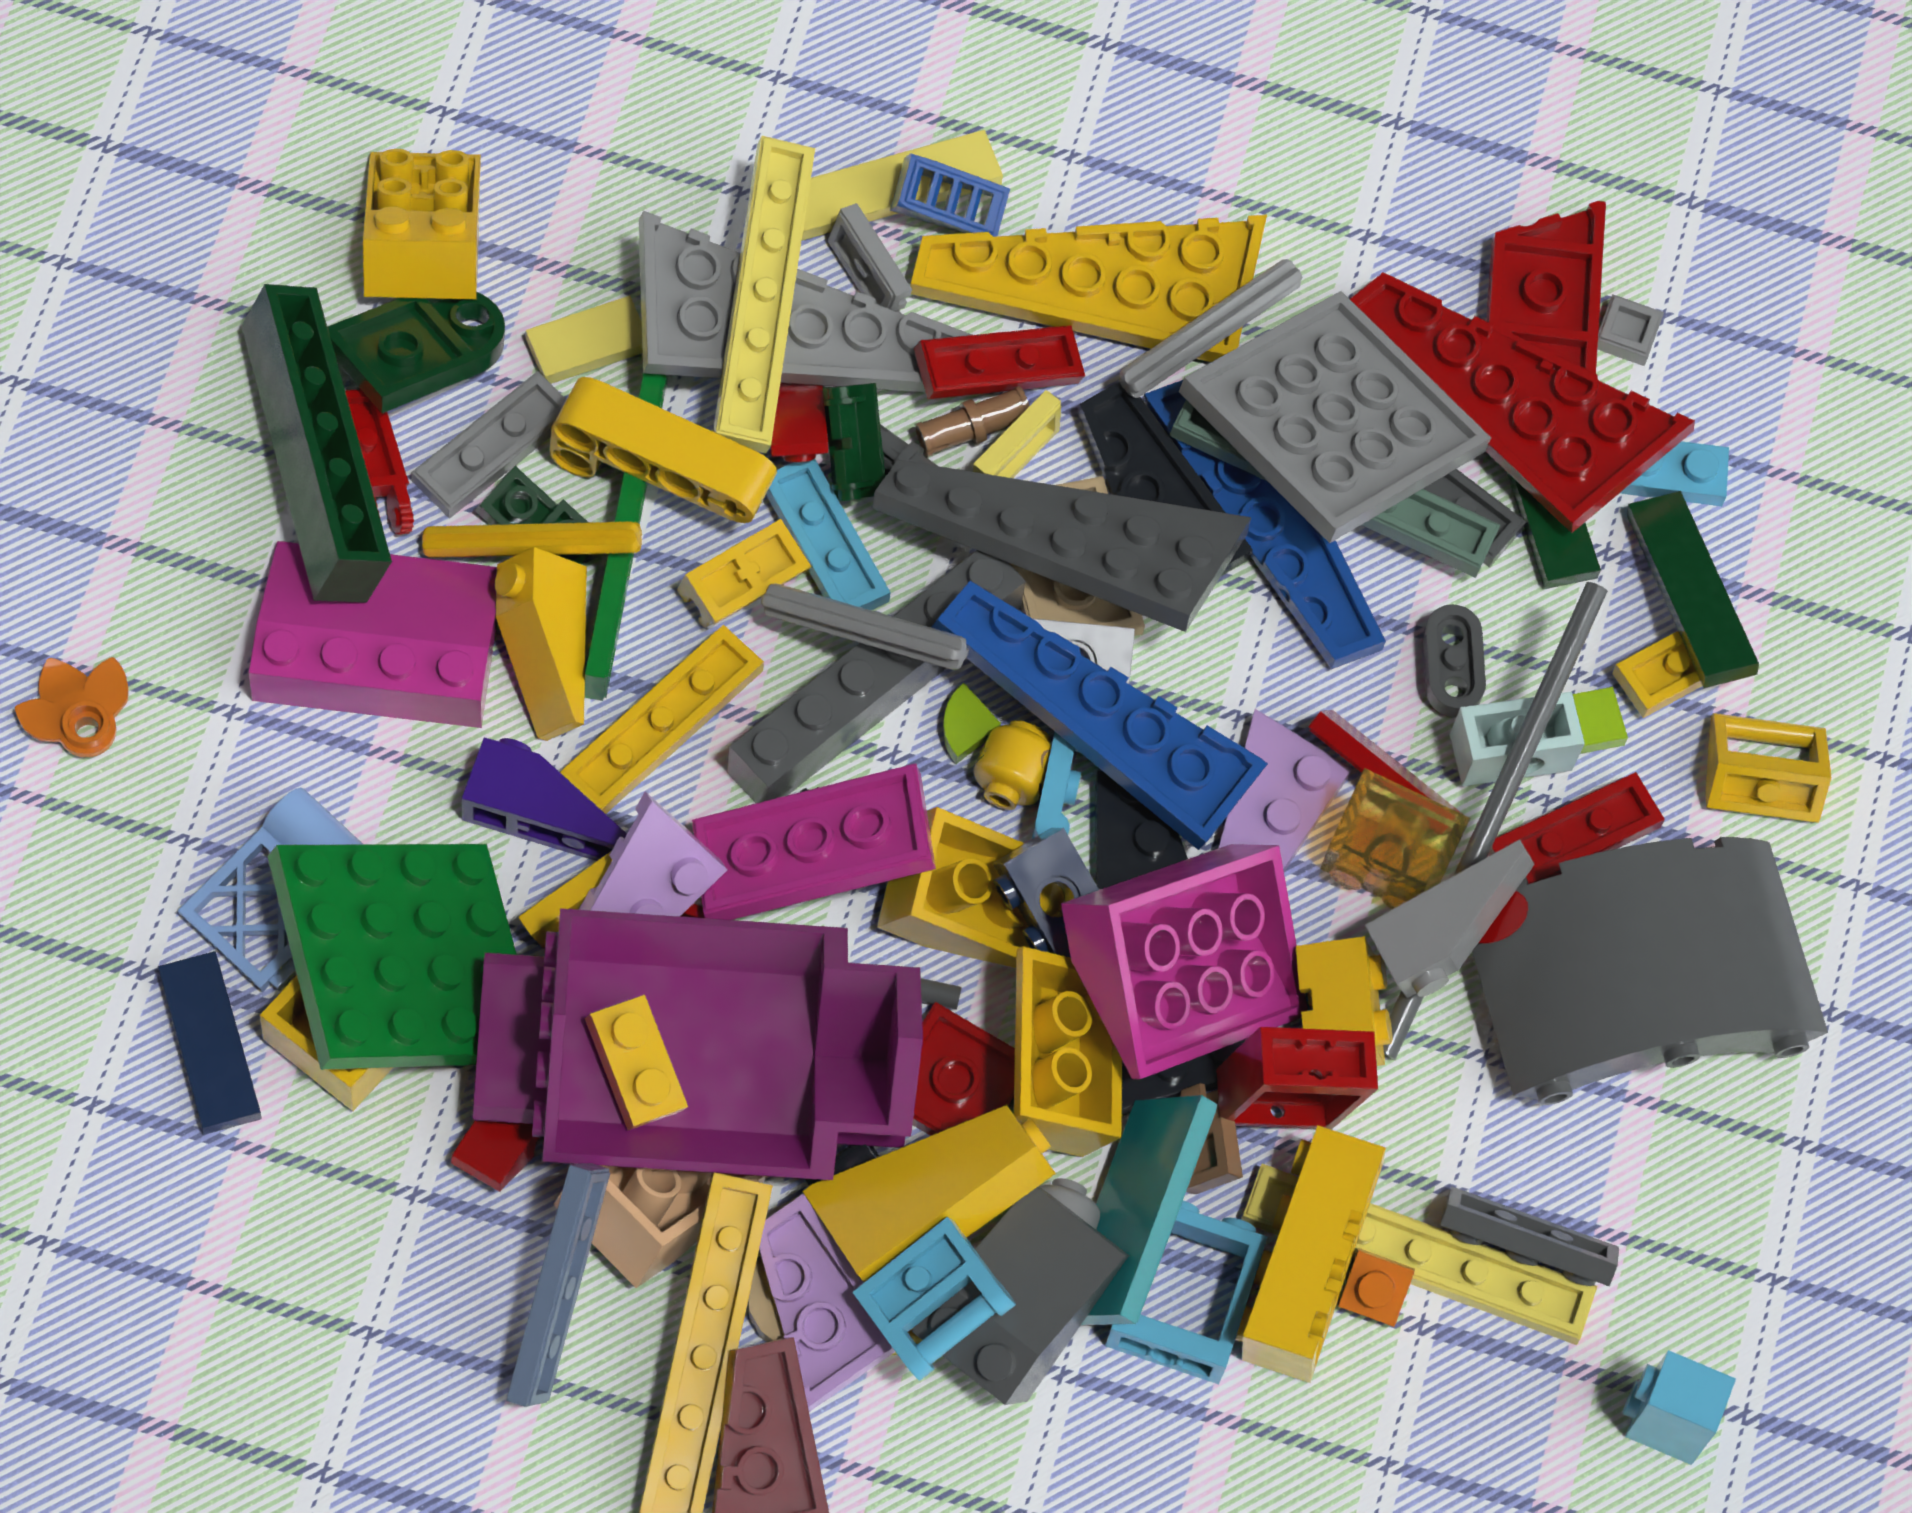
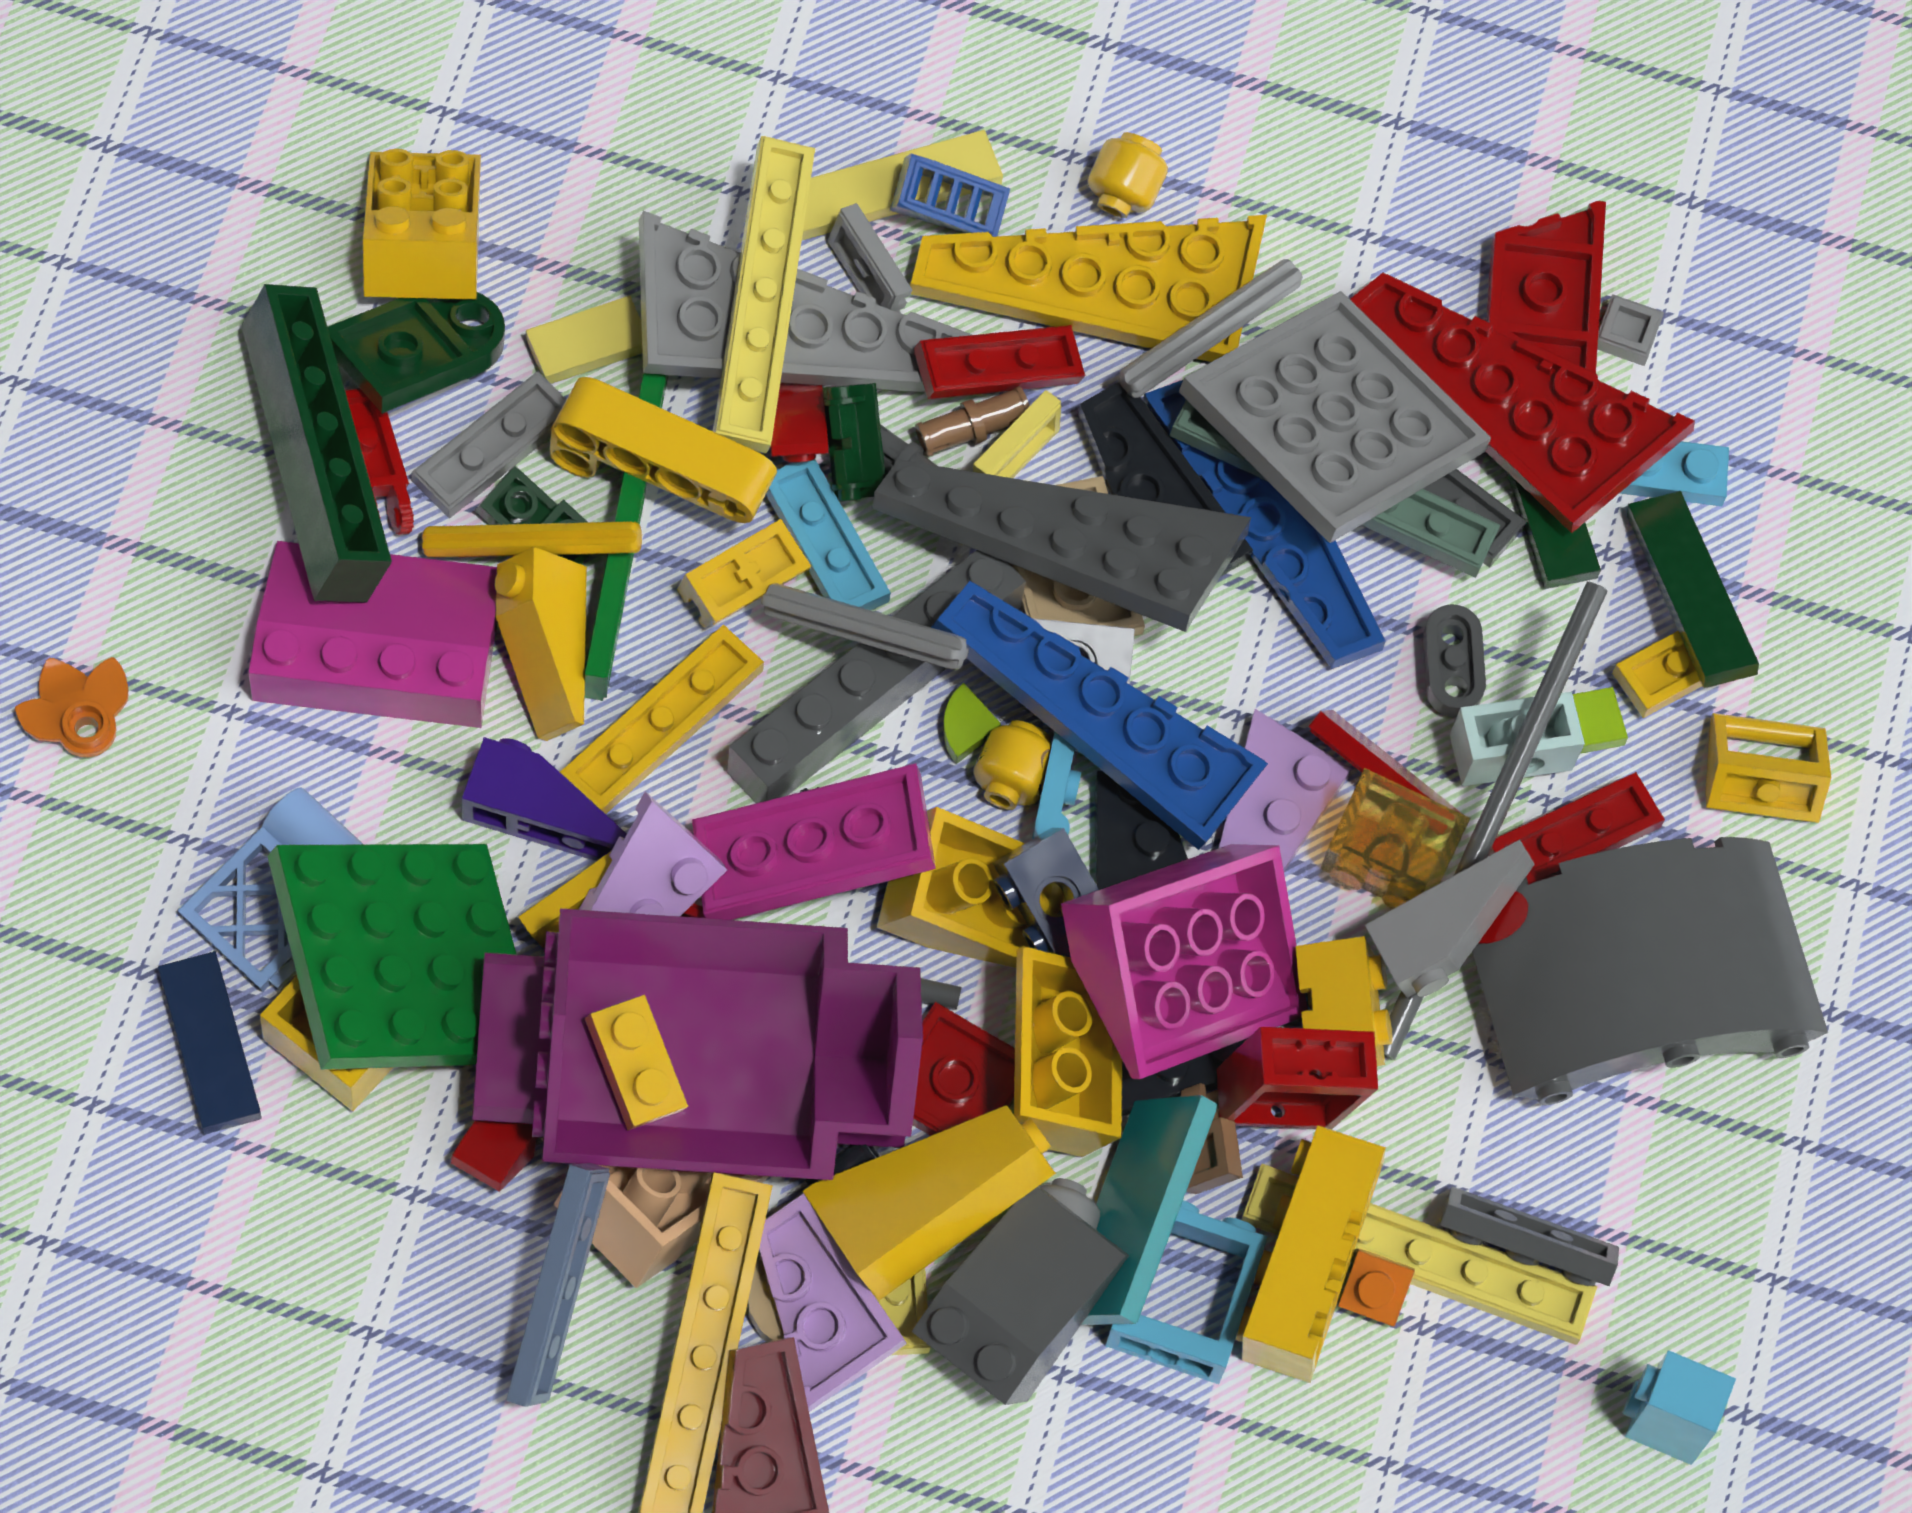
(923, 1281): medium azure plate -> none
(1127, 175): none -> yellow head

